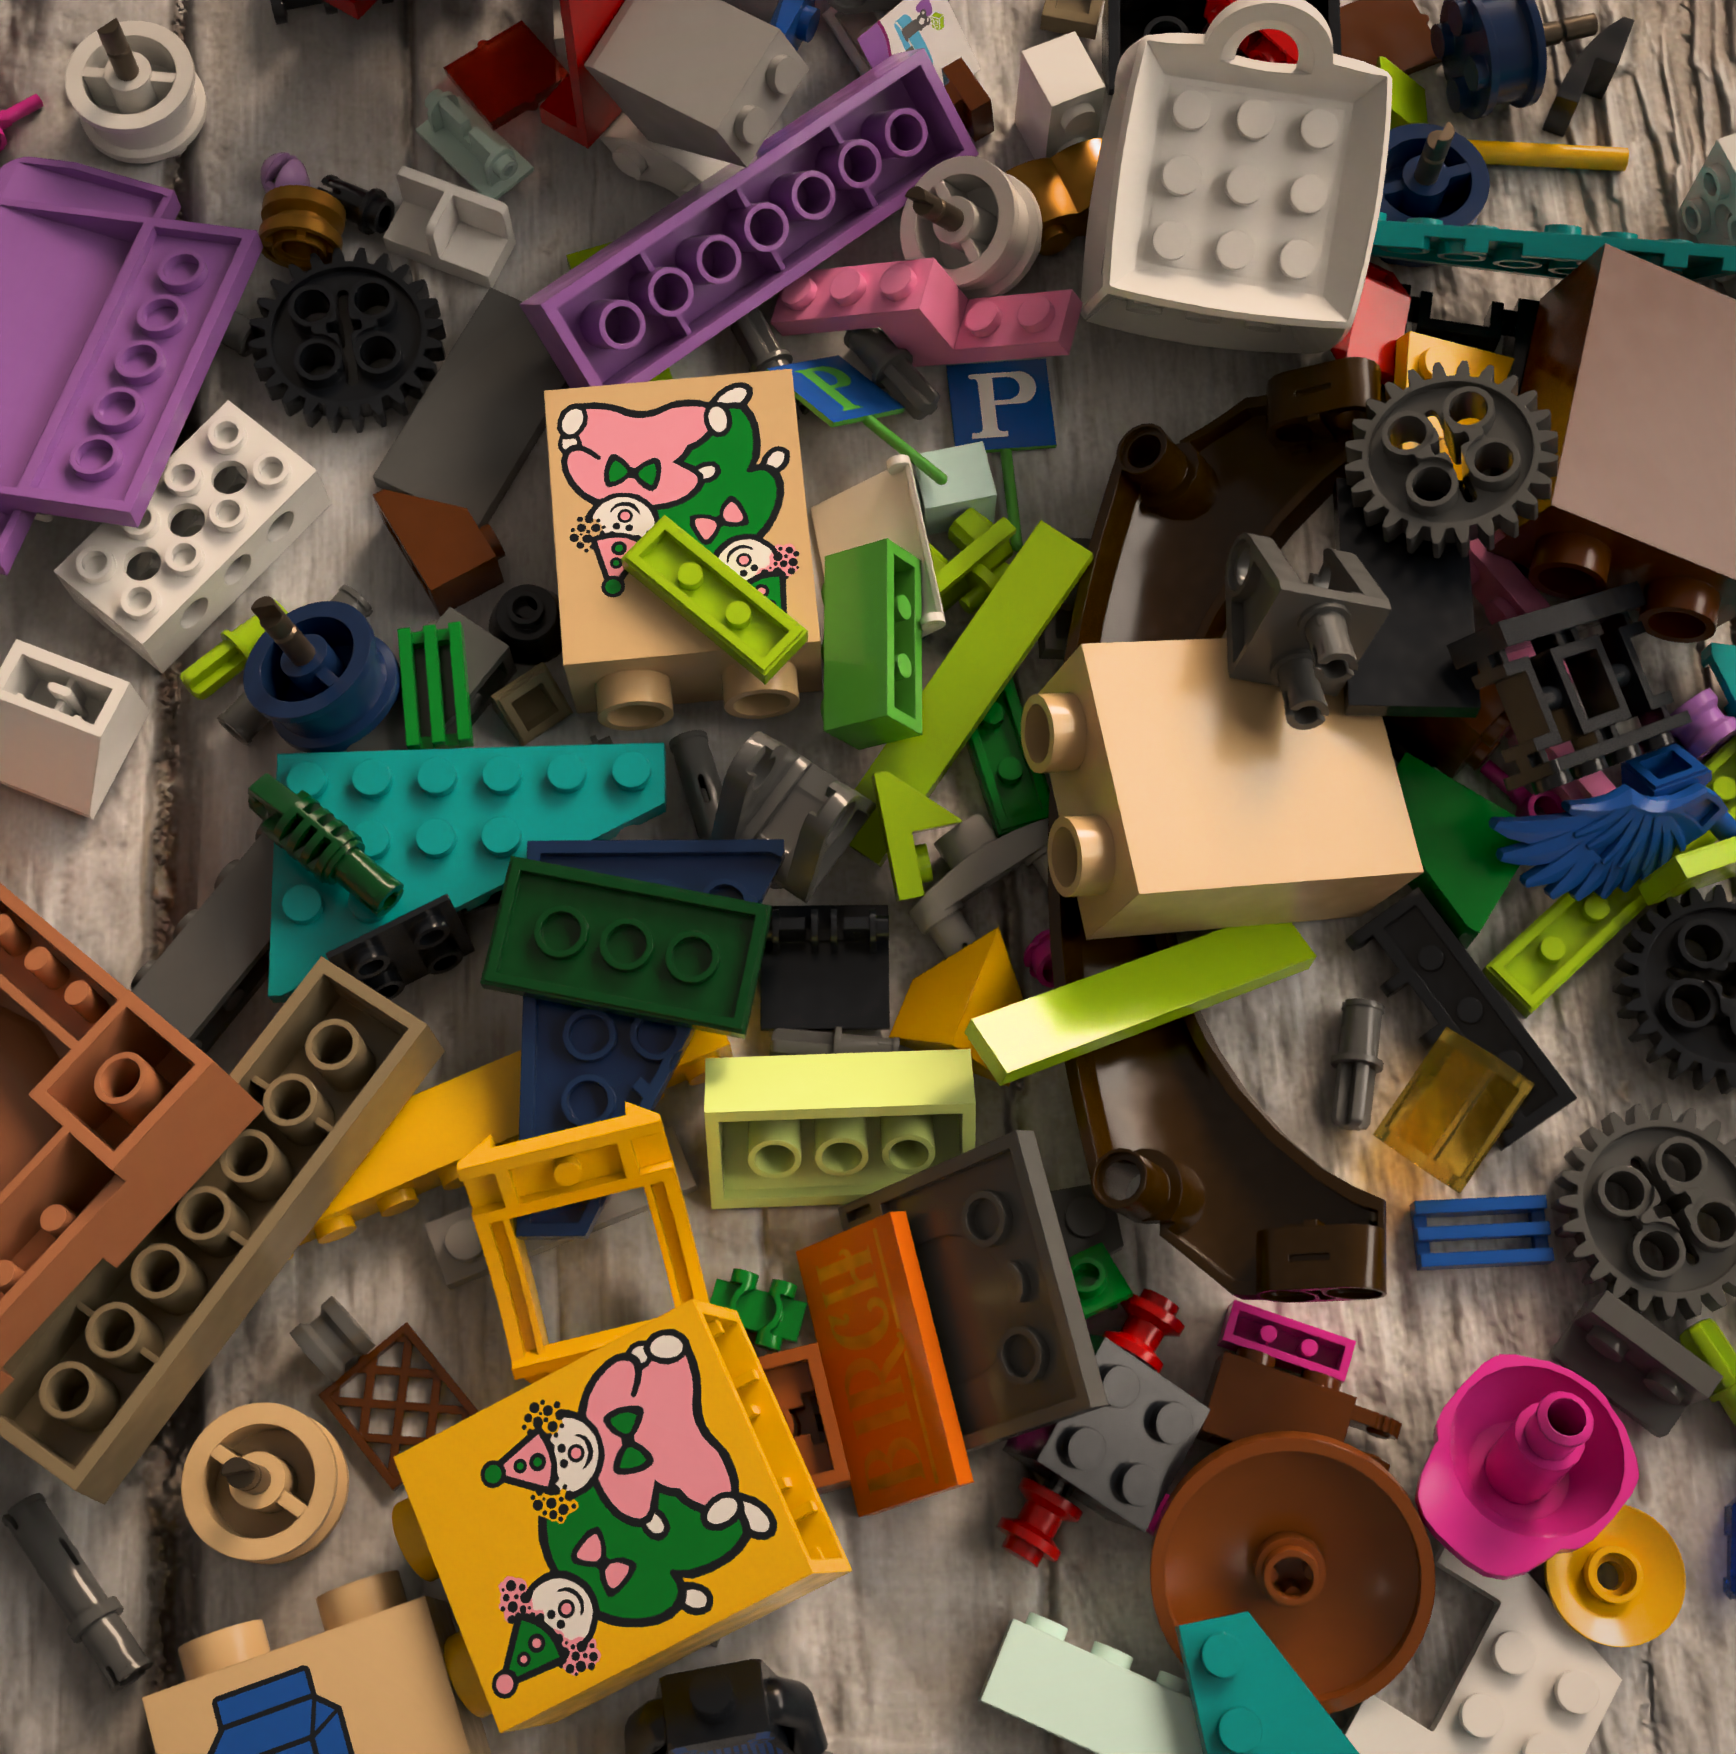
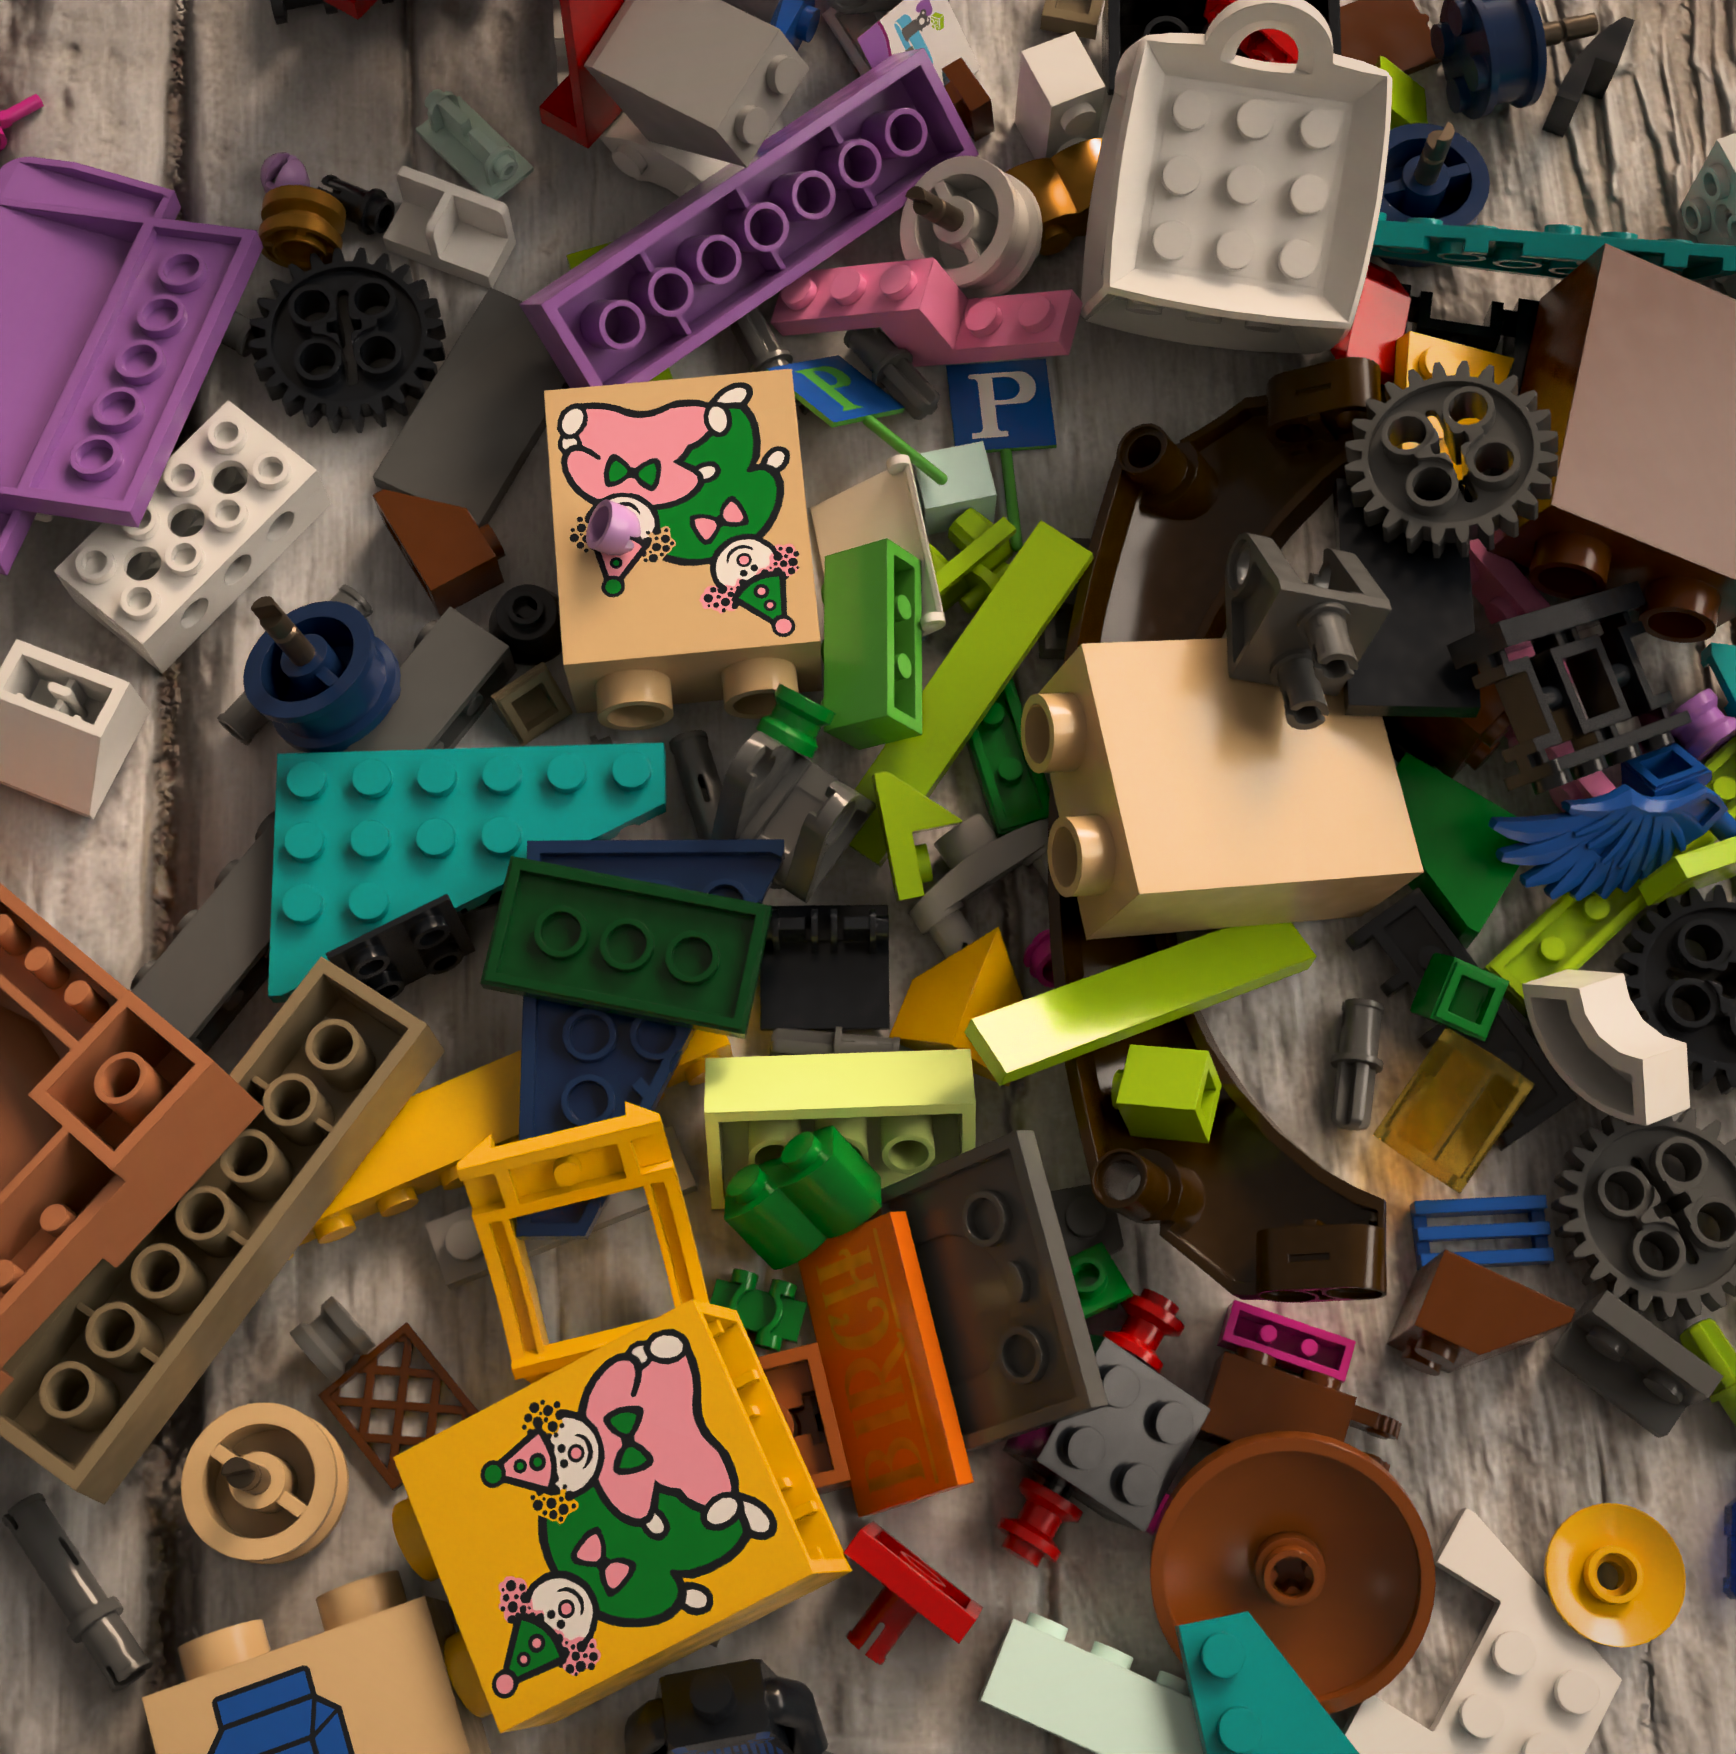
(136, 91): white wheel -> none
(223, 660): lime axle -> none
(322, 844): dark green hinge -> none
(430, 640): green tile -> none
(507, 75): clear red piece -> none
(611, 528): none -> lavender hinge
(715, 599): lime tile -> none
(795, 721): none -> green wheel
(802, 1197): none -> green brick
(908, 1589): none -> red tile
(1167, 1093): none -> lime brick
(1459, 996): none -> green slope
(1468, 1315): none -> reddish brown slope
(1521, 796): dark pink hand -> none
(1524, 1467): dark pink piece -> none
(1553, 155): yellow bar -> none
(1606, 1046): none -> white brick

